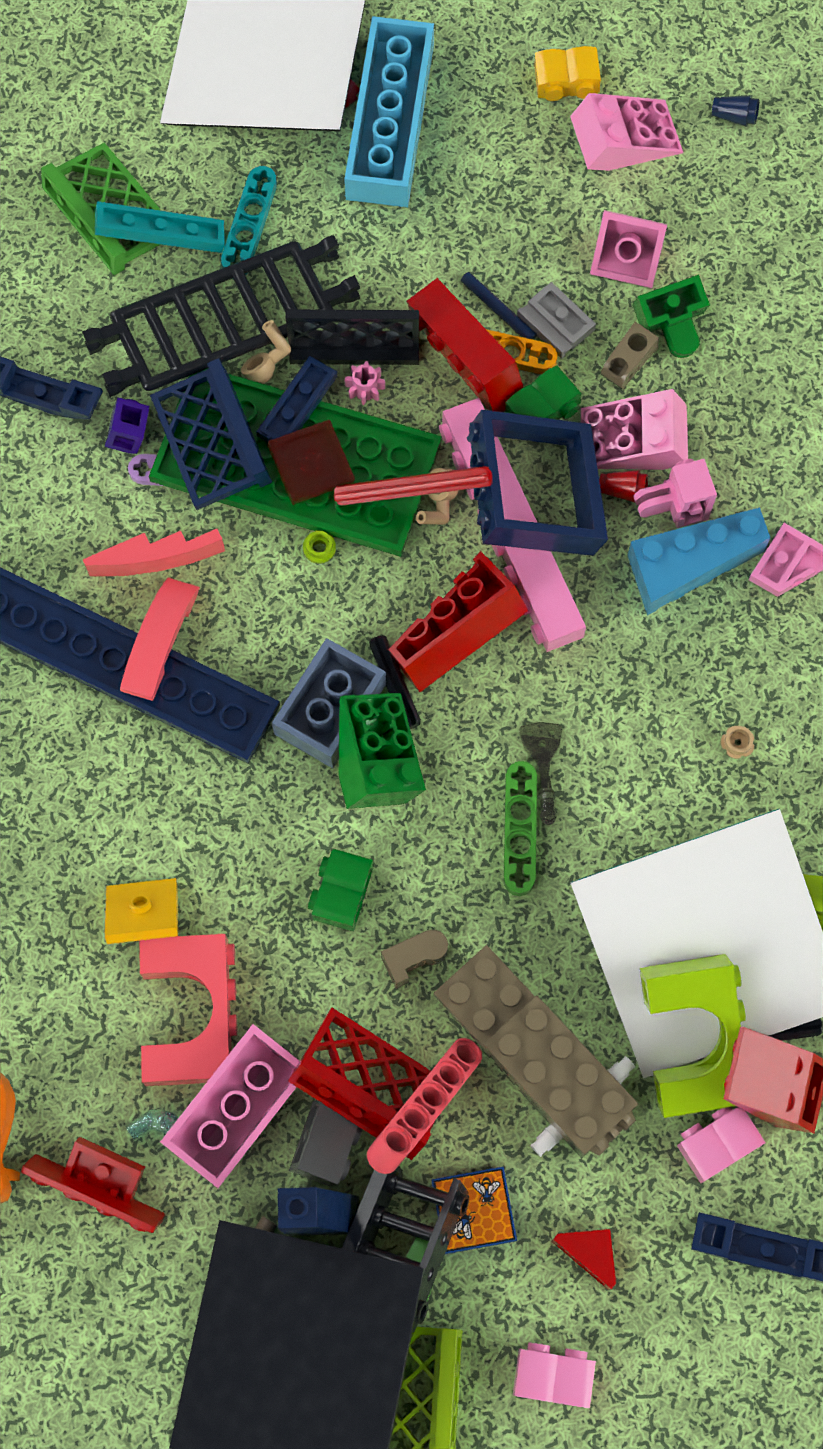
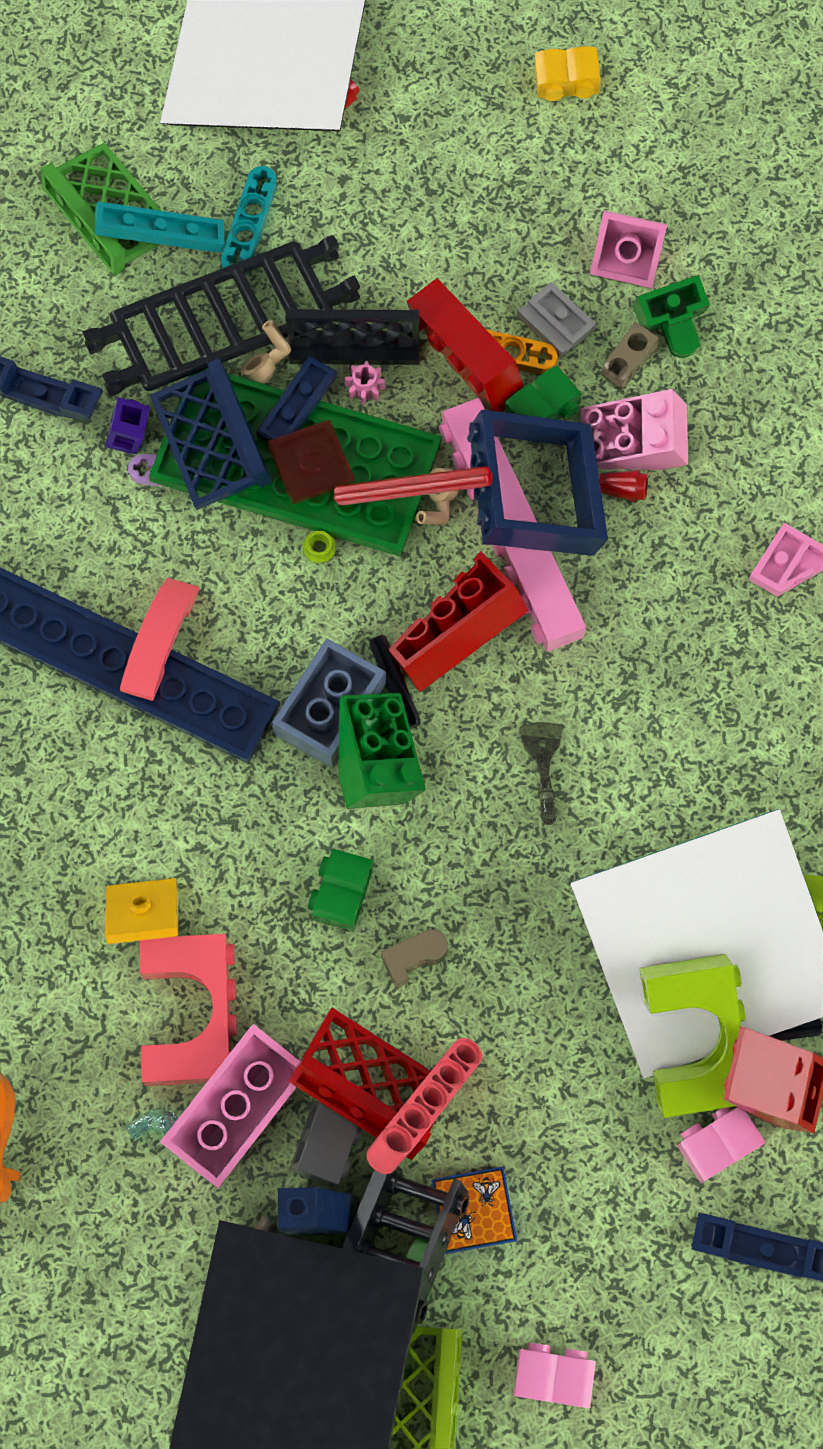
(99, 1180): red bracket -> none
(141, 557): coral slope -> none
(389, 112): medium azure brick -> none
(497, 306): dark blue bar -> none
(520, 828): bright green beam -> none
(540, 1056): dark tan piece -> none
(592, 1252): red slope -> none
(623, 131): bright pink slope -> none
(686, 494): bright pink brick -> none
(693, 555): dark azure wedge -> none
(736, 109): dark blue cone -> none
(738, 733): tan plate -> none

